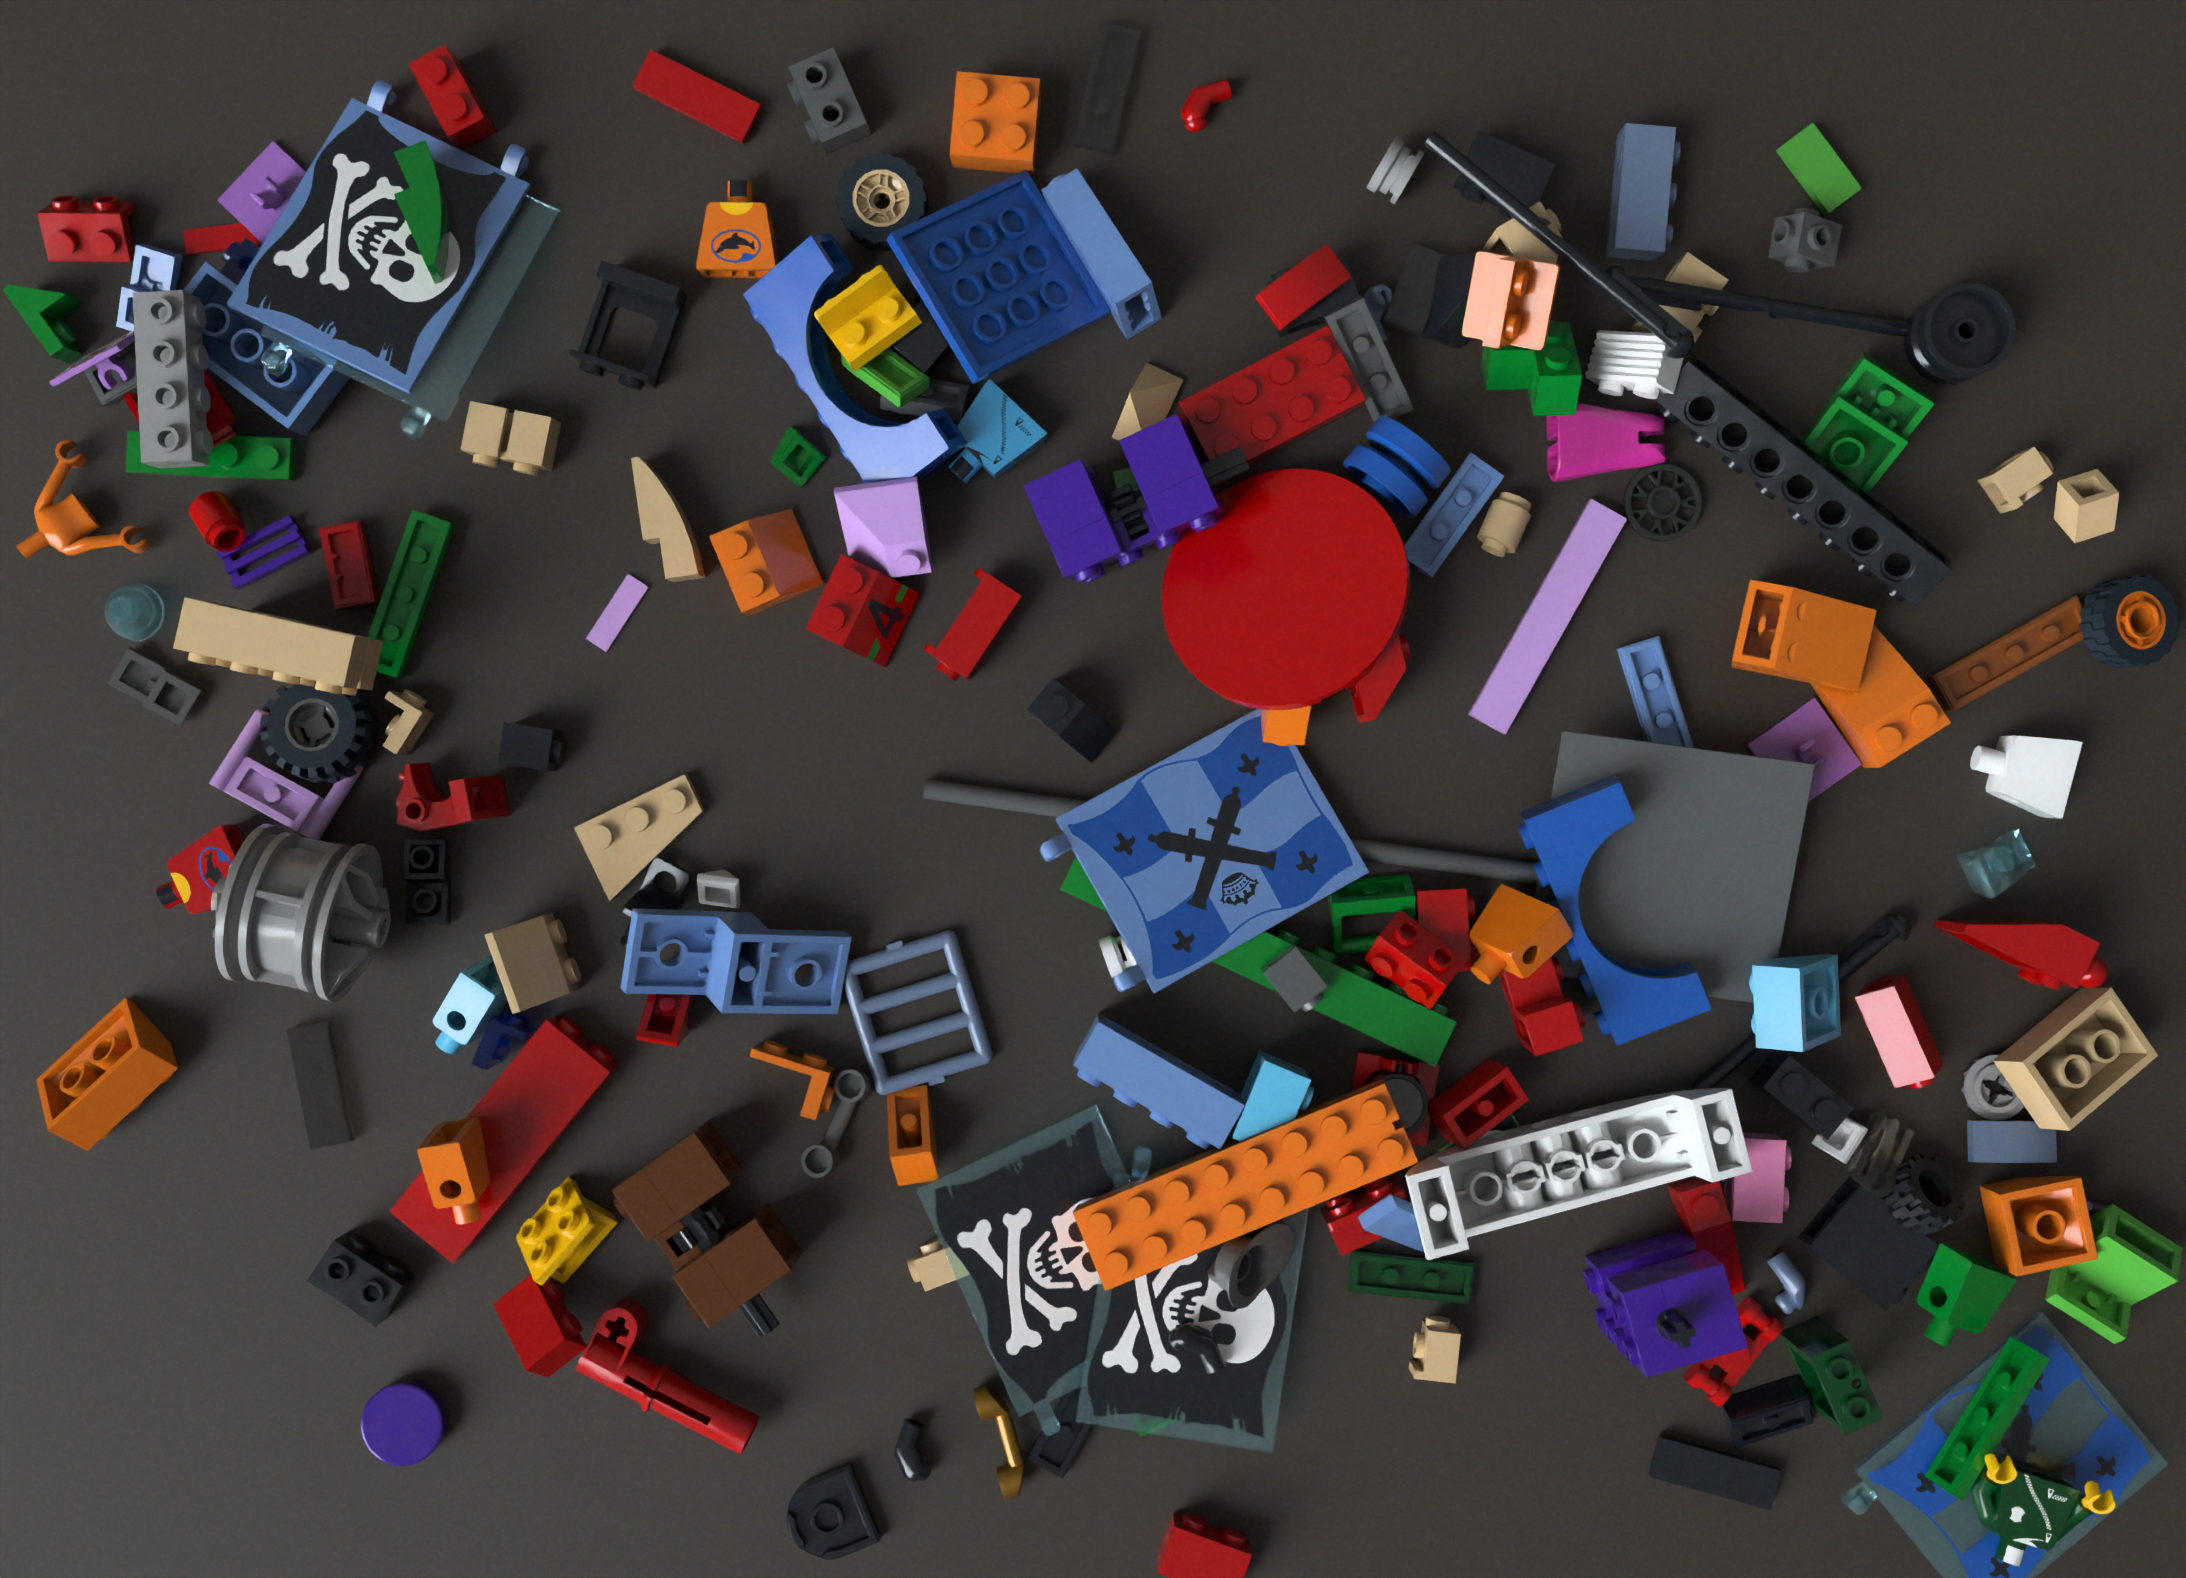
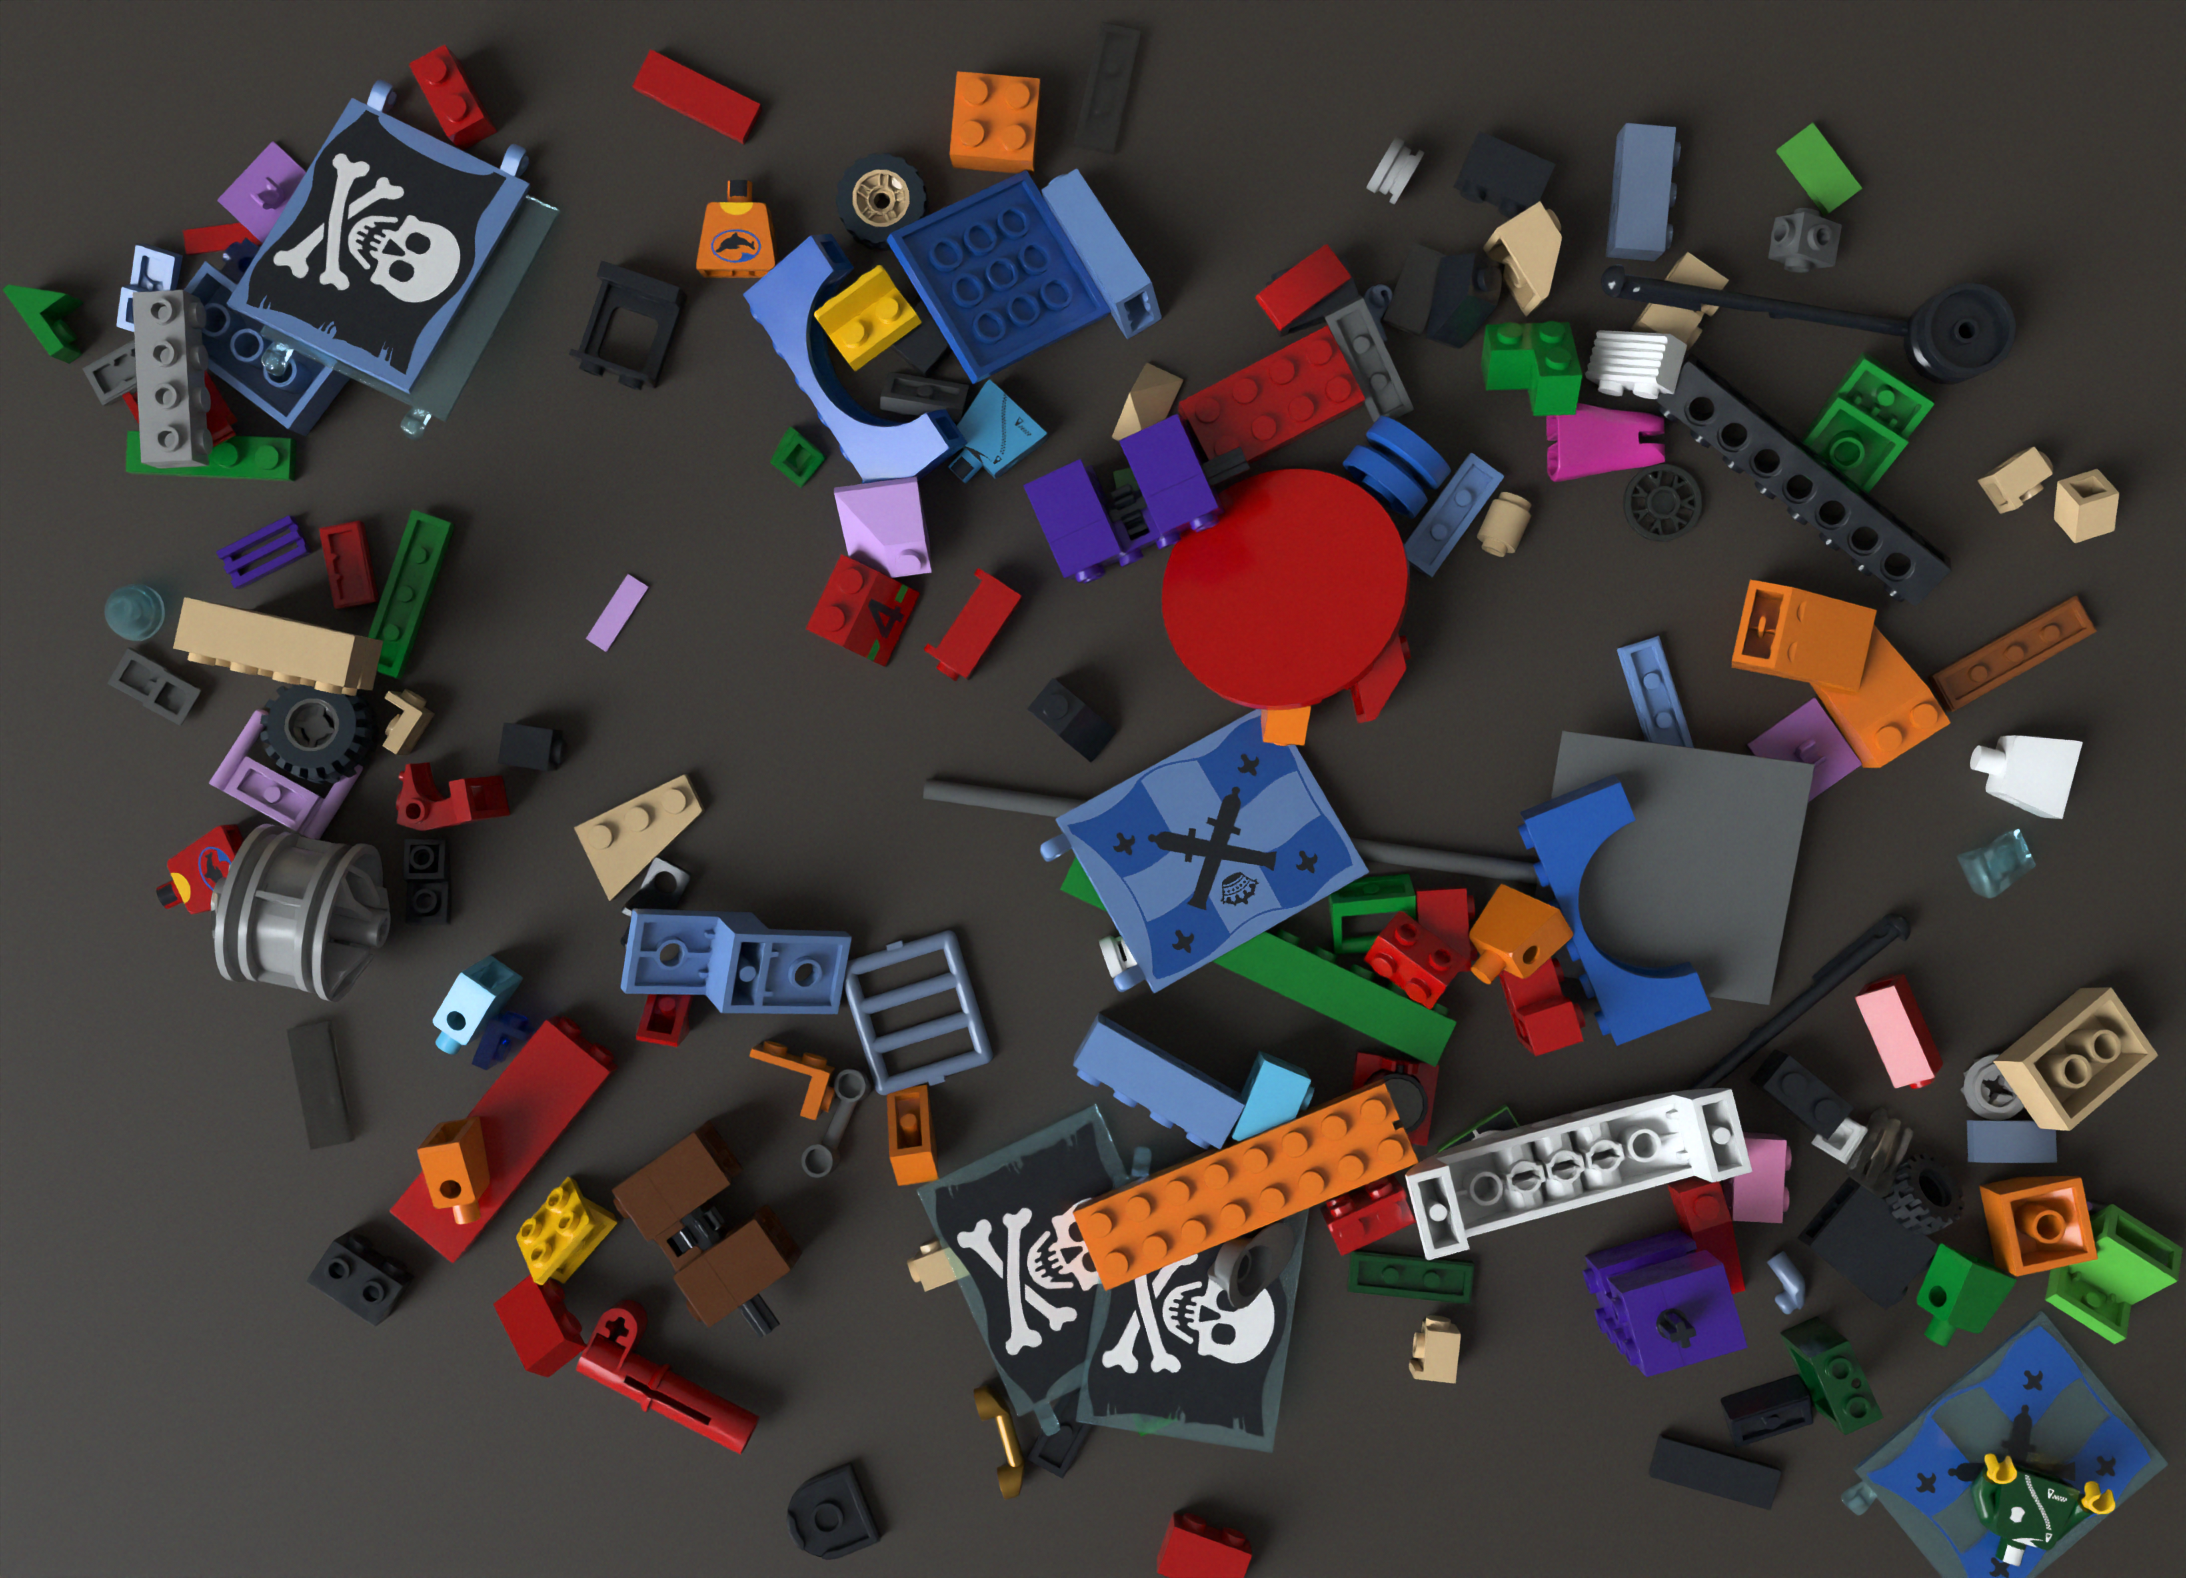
(70, 521): orange piece -> none
(87, 229): red bracket -> none
(104, 360): medium lavender piece -> none
(105, 1076): orange slope -> none
(218, 521): red brick -> none
(403, 1422): dark purple tile -> none
(425, 206): green slope -> none
(515, 437): tan piece -> none
(533, 962): tan slope -> none
(666, 524): tan slope -> none
(718, 889): white slope -> none
(766, 561): orange slope -> none
(829, 100): dark grey brick -> none
(892, 377): bright green tile -> none
(907, 1455): black arm -> none
(1199, 102): red arm -> none
(1200, 1341): black arm -> none
(1295, 979): dark grey brick -> none
(1393, 1220): medium blue tile -> none
(1476, 1103): red brick -> none
(1510, 301): bracket -> none
(1547, 616): lavender tile -> none
(1614, 285): black bar -> none
(1737, 1362): red plate -> none
(1795, 1002): medium azure slope -> none
(1986, 1418): green plate -> none
(2041, 950): red slope -> none
(2129, 621): black wheel -> none

